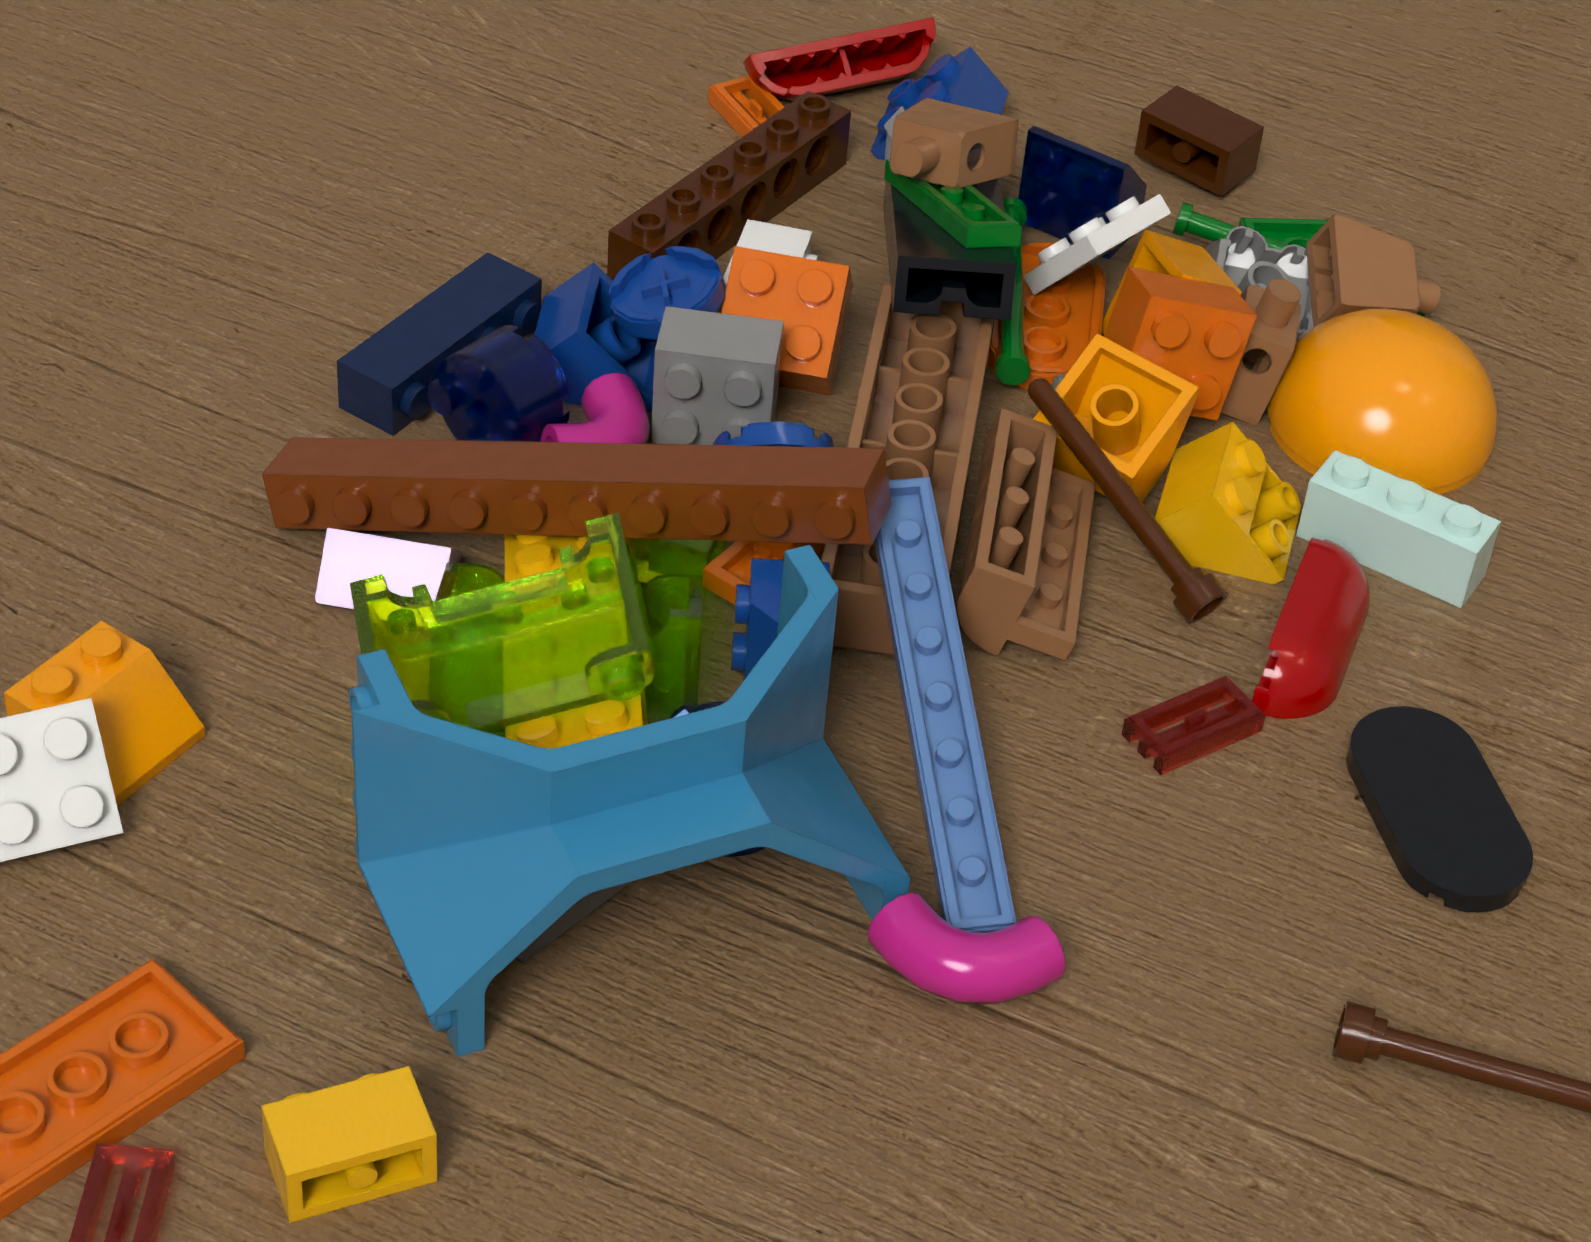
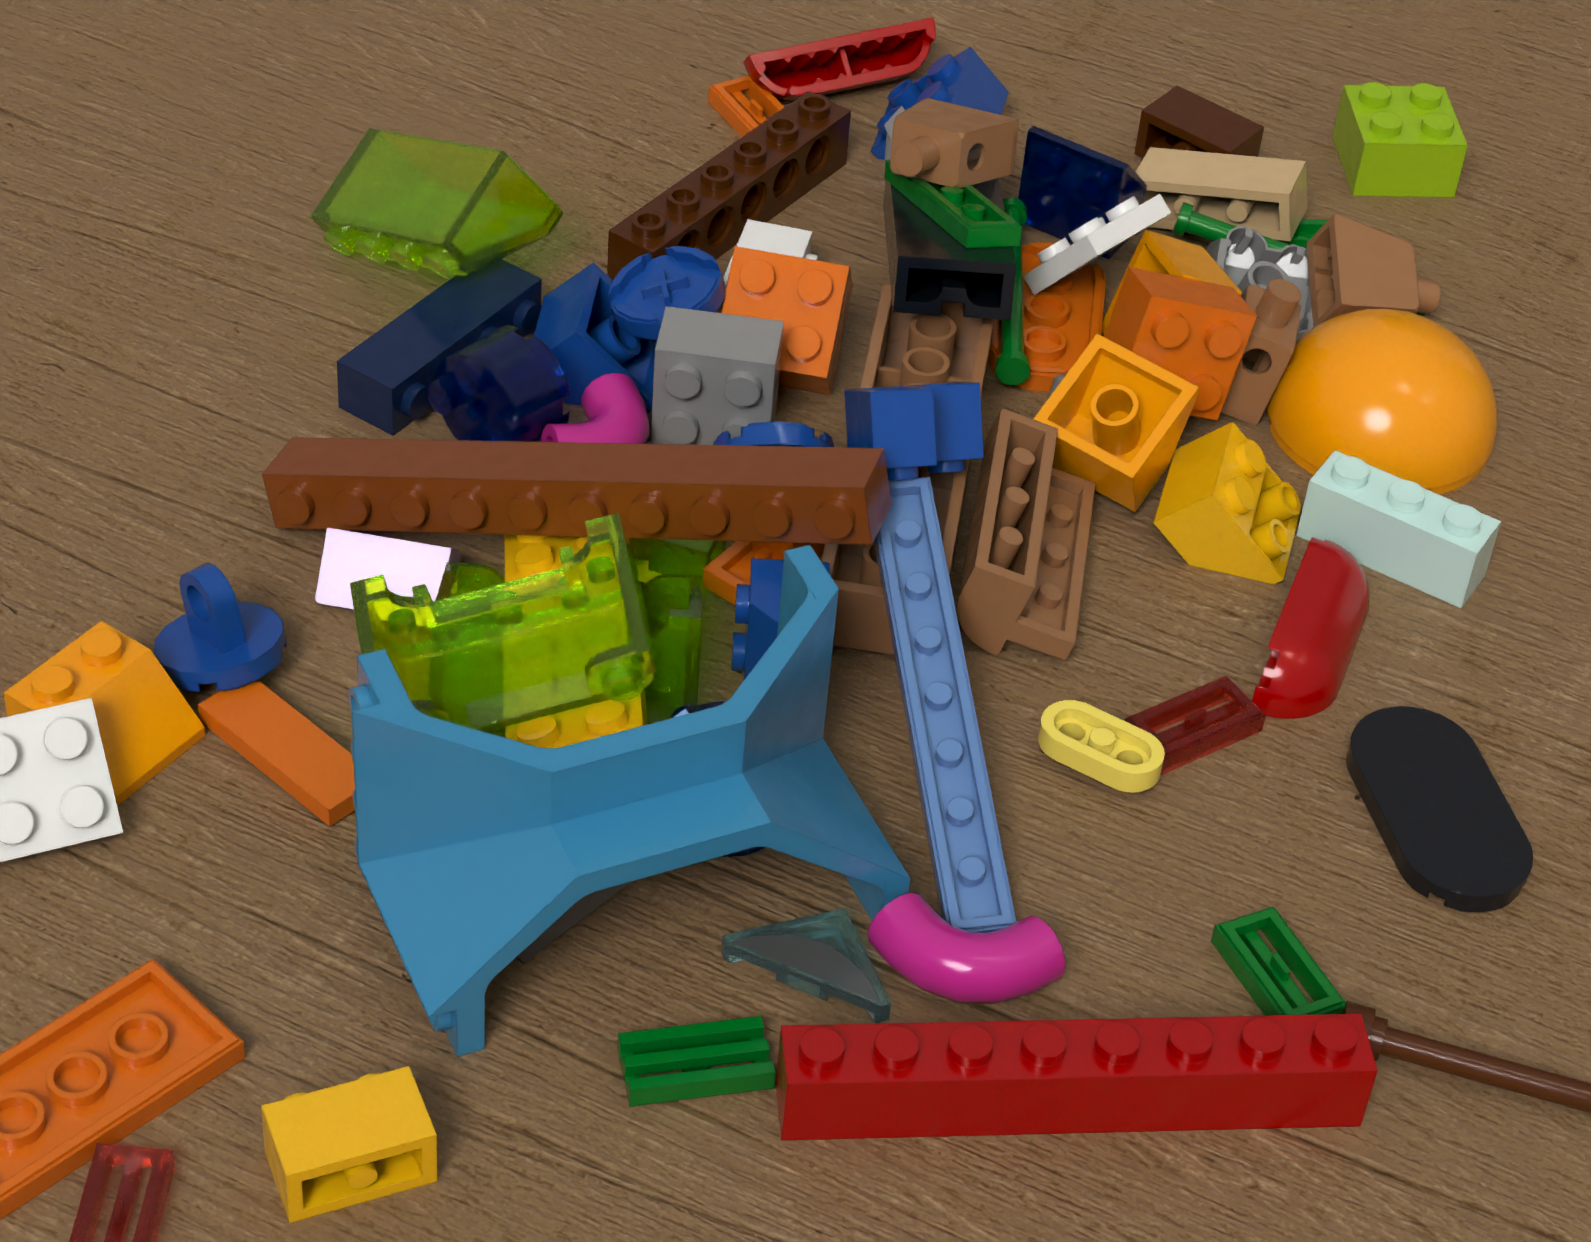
(218, 636): none -> blue tile
(284, 748): none -> orange tile
(433, 205): none -> clear neon green windscreen
(693, 1051): none -> green tile
(815, 956): none -> clear light blue tile
(917, 425): none -> blue brick
(1072, 1076): none -> red brick
(1101, 746): none -> light yellow plate
(1194, 590): reddish brown piece -> none
(1230, 188): none -> tan brick
(1267, 973): none -> green tile
(1399, 140): none -> lime brick

